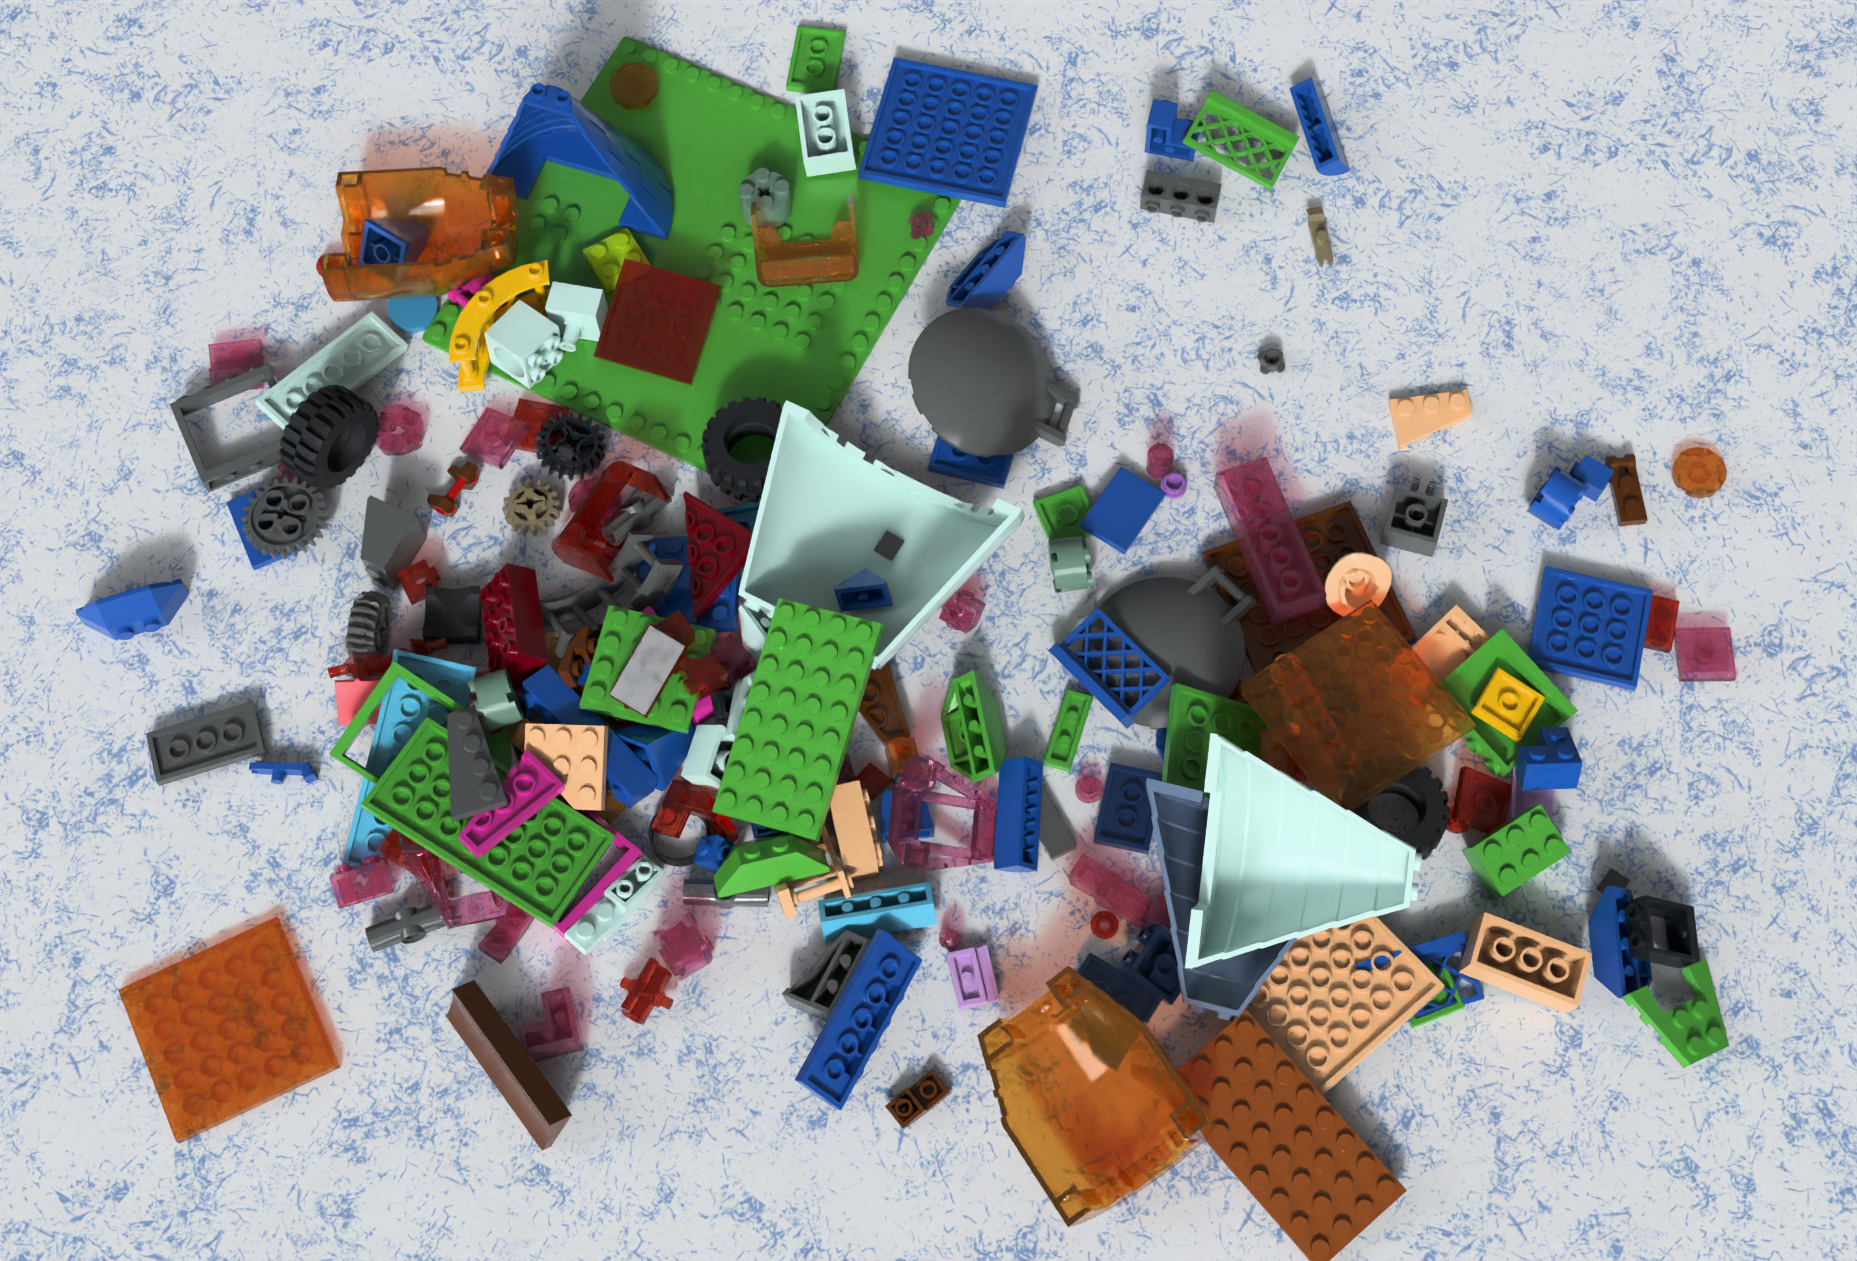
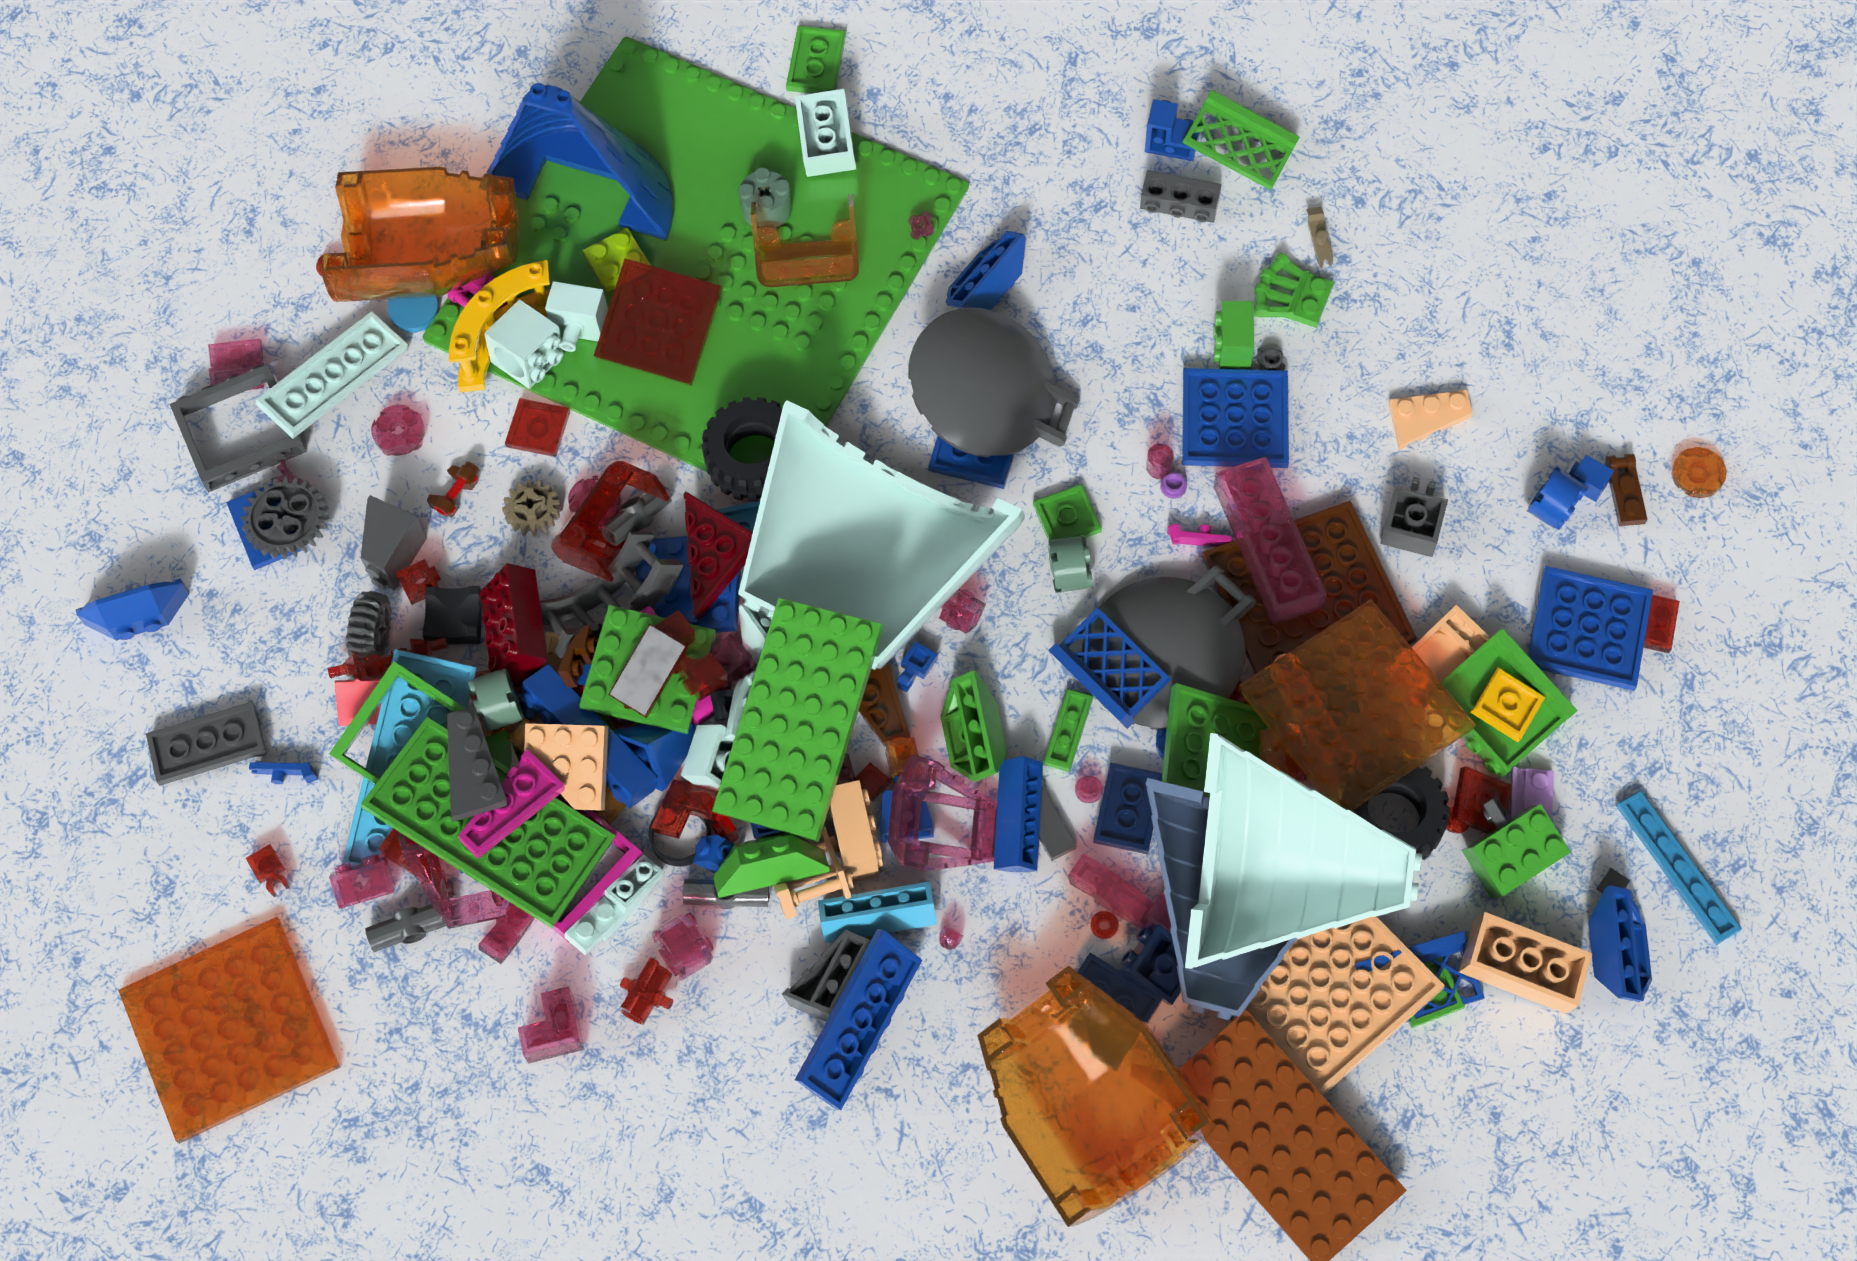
(267, 867): none -> clear red plate
(329, 436): black tyre -> none
(392, 241): blue slope -> none
(494, 438): clear pink plate -> none
(507, 1064): reddish brown arch -> none
(587, 437): black gear -> none
(634, 86): clear orange tile -> none
(863, 592): blue slope -> none
(889, 545): dark grey sticker -> none
(916, 663): none -> blue plate
(918, 1099): reddish brown slope -> none
(948, 132): blue plate -> none
(972, 977): lavender plate -> none
(1122, 510): blue tile -> none
(1203, 538): none -> dark pink piece
(1234, 335): none -> bright green brick
(1234, 417): none -> blue plate
(1309, 295): none -> bright green plate
(1319, 128): blue brick -> none
(1355, 581): light nougat hat -> none
(1495, 812): none -> dark grey plate
(1550, 763): blue brick -> none
(1678, 919): black window -> none
(1679, 867): none -> dark azure tile
(1691, 1028): bright green wing -> none
(1704, 654): clear pink plate -> none

